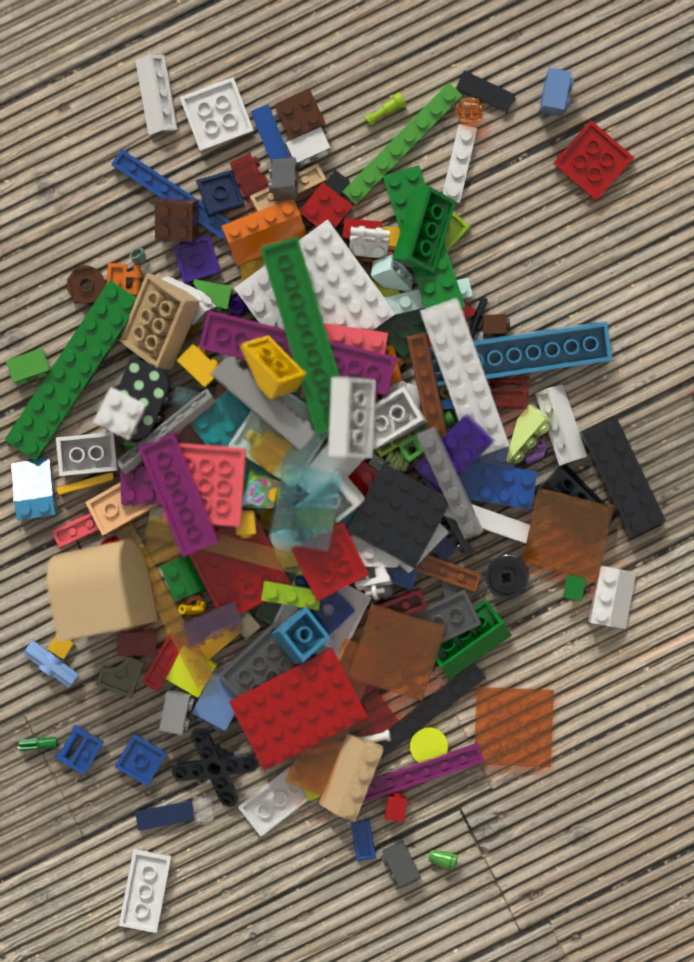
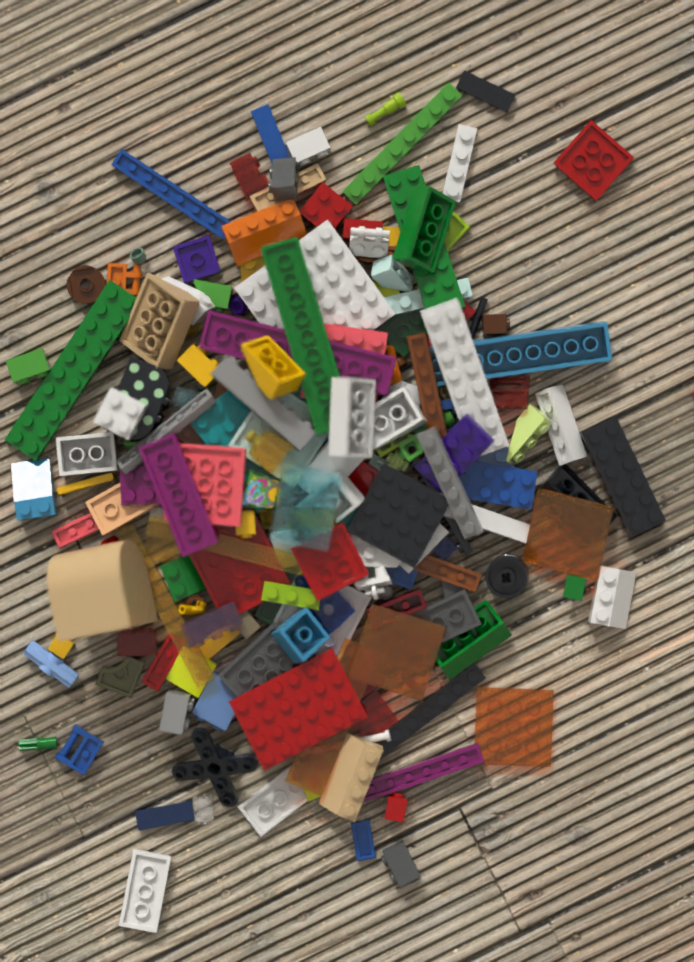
(140, 759): blue plate -> none
(156, 94): white panel -> none
(176, 219): reddish brown brick -> none
(216, 114): white plate -> none
(220, 193): dark blue tile -> none
(300, 114): reddish brown brick -> none
(337, 182): black tile -> none
(428, 744): neon yellow tile -> none
(443, 859): bright green cone -> none
(469, 110): clear orange head -> none
(538, 452): medium lavender arm -> none
(555, 91): medium blue brick -> none

